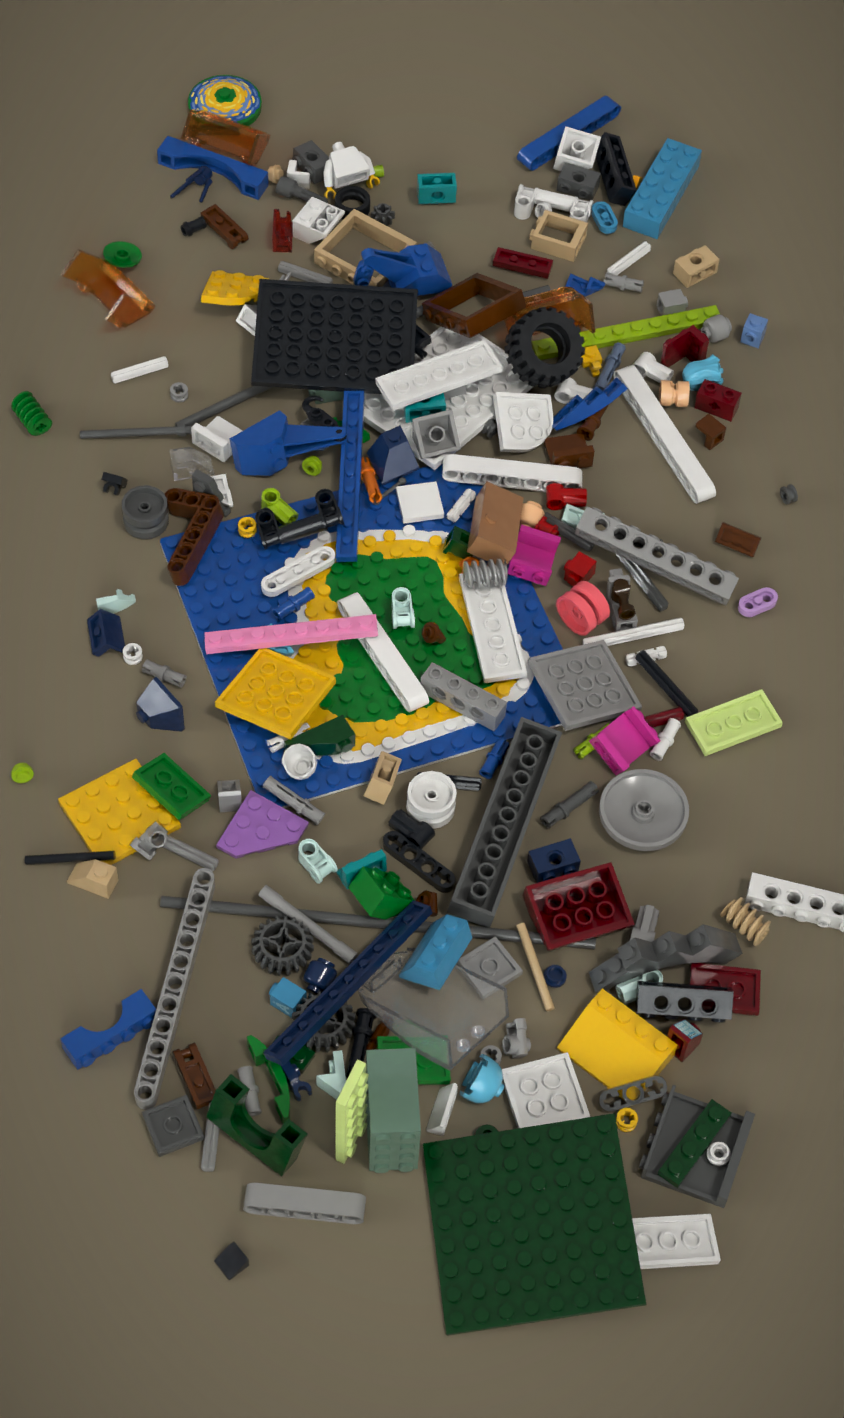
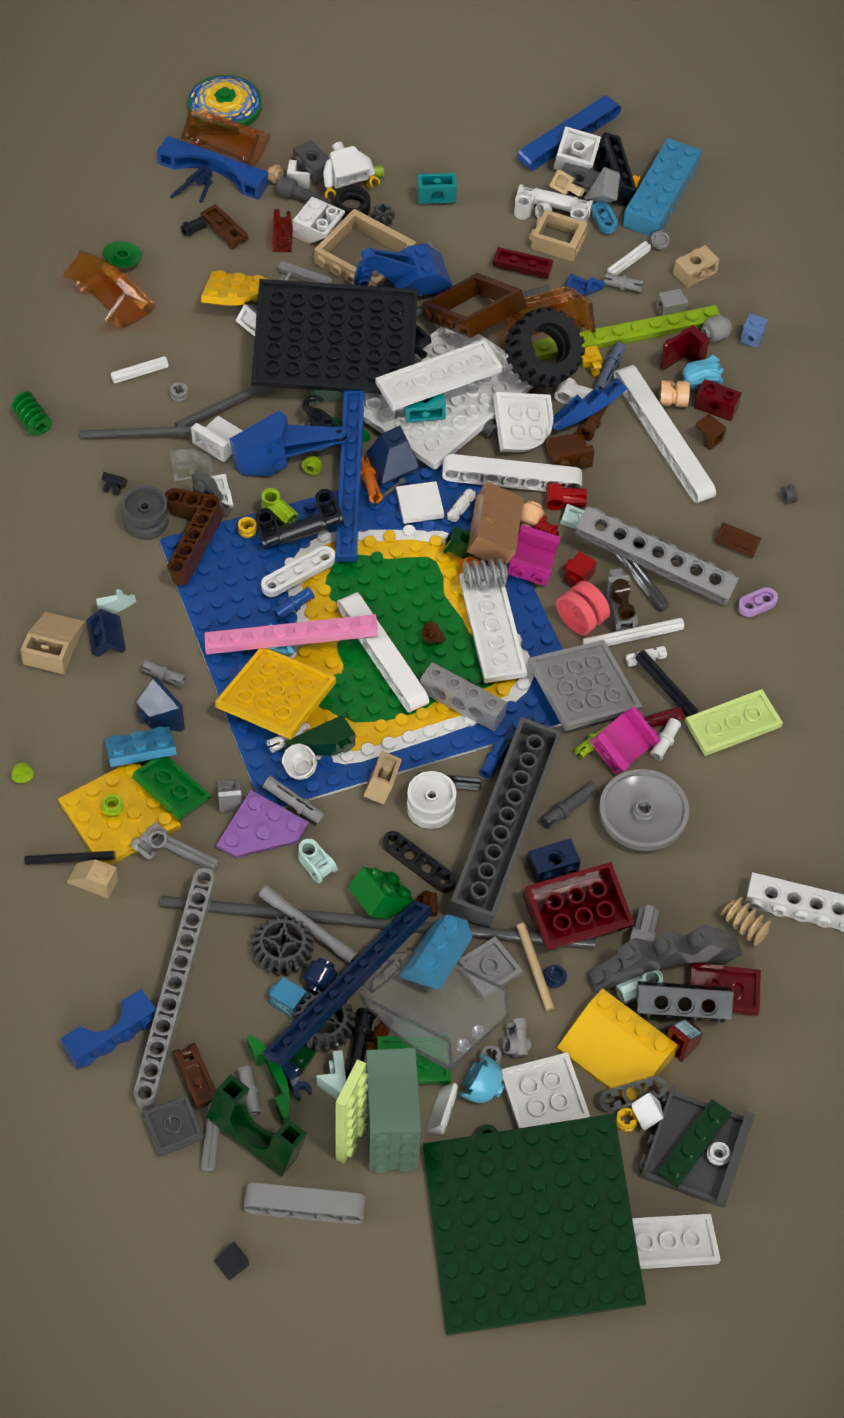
(51, 642): none -> tan slope
(109, 800): none -> lime plate
(132, 660): white bush -> none
(140, 746): none -> dark azure plate
(371, 860): teal bracket -> none
(402, 611): light aqua piece -> none
(416, 832): black piece -> none
(435, 434): light grey slope -> none
(564, 183): none -> tan plate
(569, 532): dark grey axle -> none
(605, 187): none -> light grey slope
(647, 1110): none -> white slope
(649, 367): white piece -> none
(659, 240): none -> light grey plate

